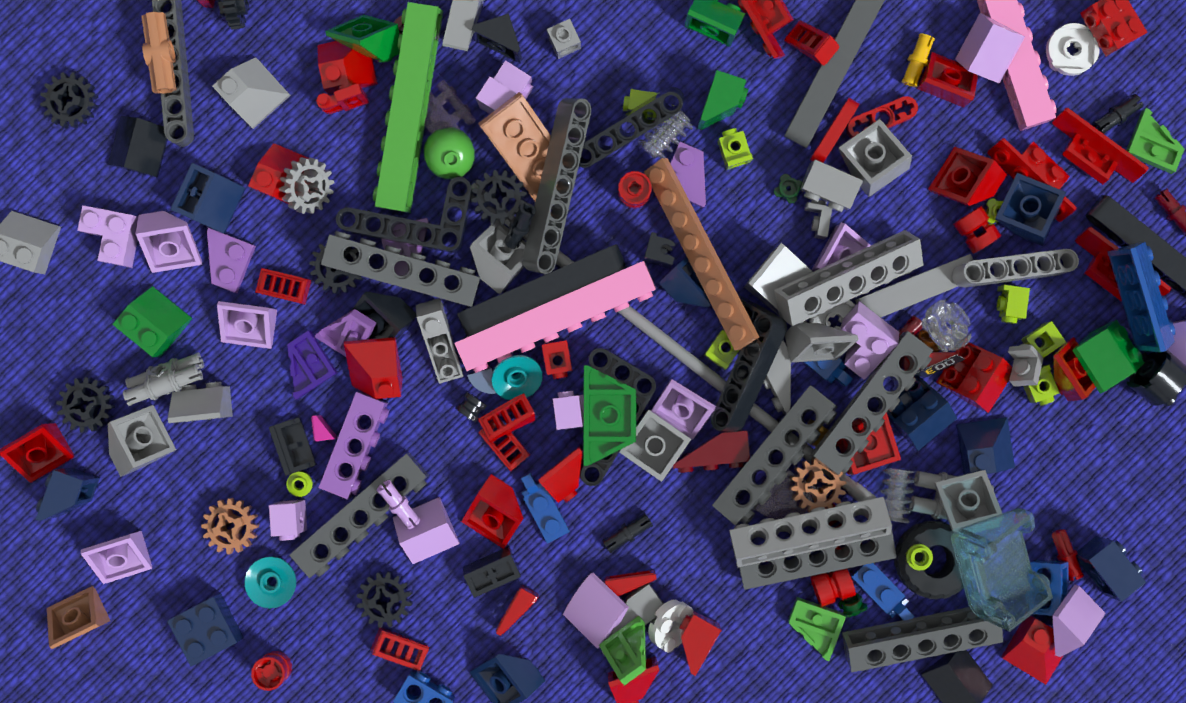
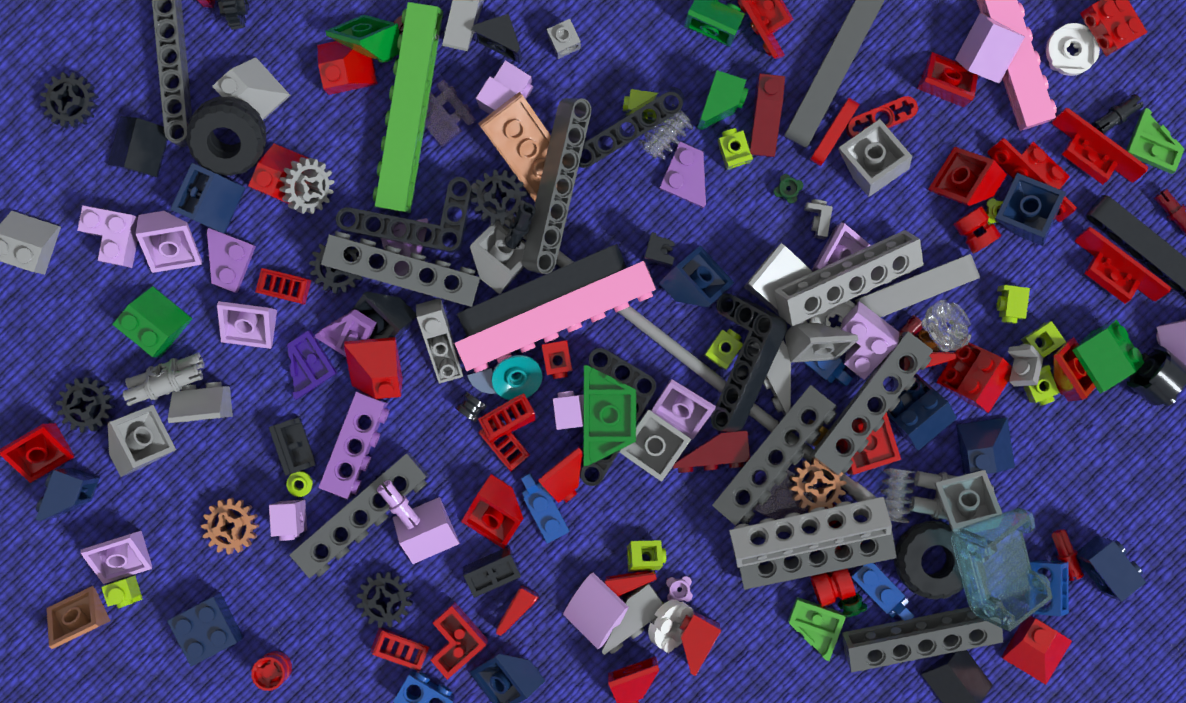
(122, 592): none -> lime brick
(158, 52): nougat piece -> none
(222, 157): none -> black tyre
(261, 591): teal dish -> none
(321, 429): dark pink slope -> none
(346, 98): red plate -> none
(449, 153): bright green cylinder -> none
(463, 640): none -> red brick
(627, 533): black pin -> none
(627, 650): bright green wing -> none
(634, 189): red wheel -> none
(652, 548): none -> lime brick
(684, 583): none -> lavender plate
(701, 254): nougat plate -> none
(766, 114): none -> dark red slope
(813, 43): red slope -> none
(830, 185): light grey slope -> none
(918, 60): yellow pin -> none
(925, 562): lime plate -> none
(940, 366): black sticker -> none
(1025, 264): light grey beam -> none
(1075, 621): lavender slope -> none
(1142, 297): blue slope -> none

